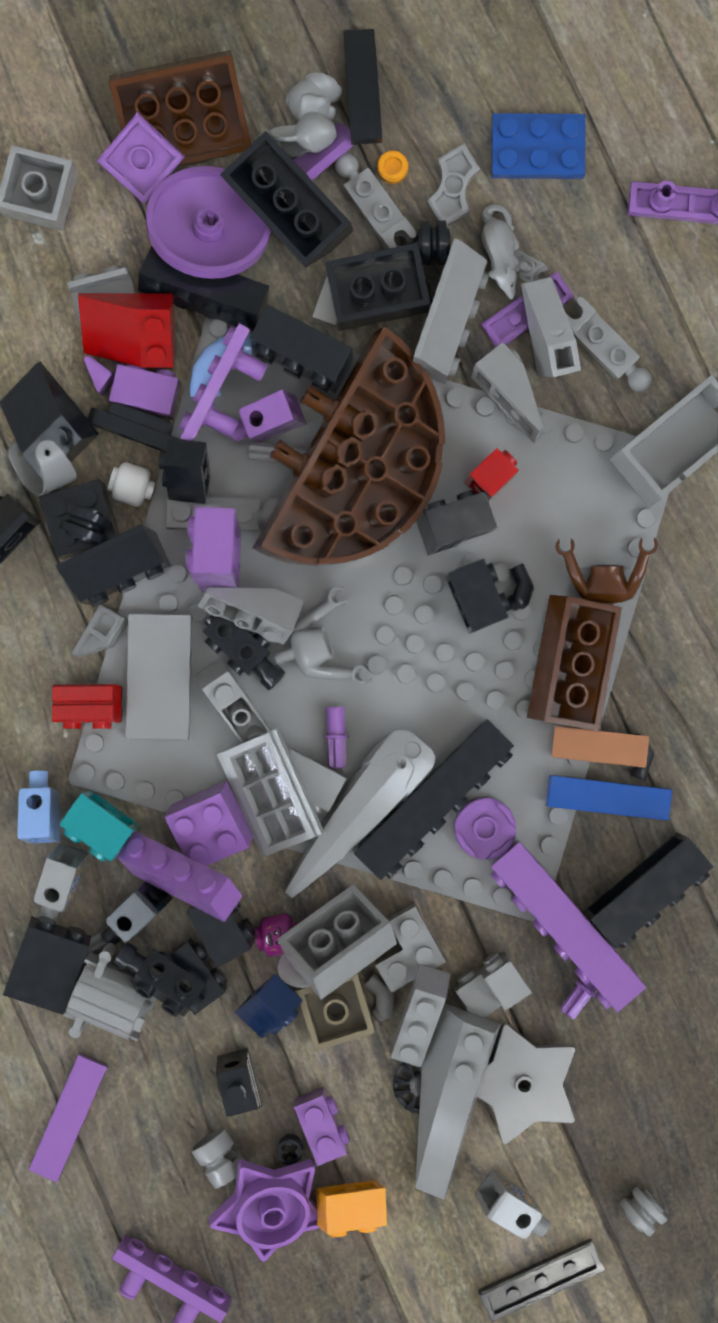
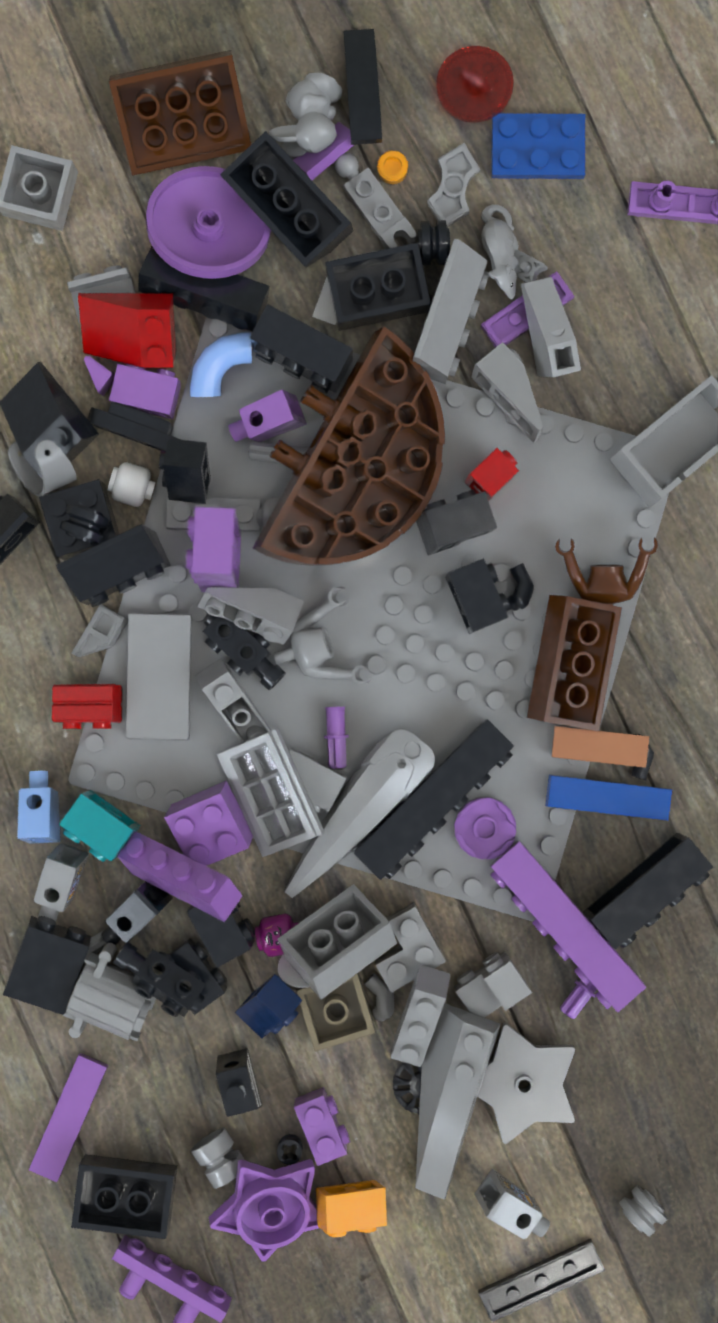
(124, 1196): none -> black brick
(140, 157): medium lavender tile -> none
(232, 358): medium lavender plate -> none
(474, 84): none -> clear red shield
(607, 346): light grey plate -> none

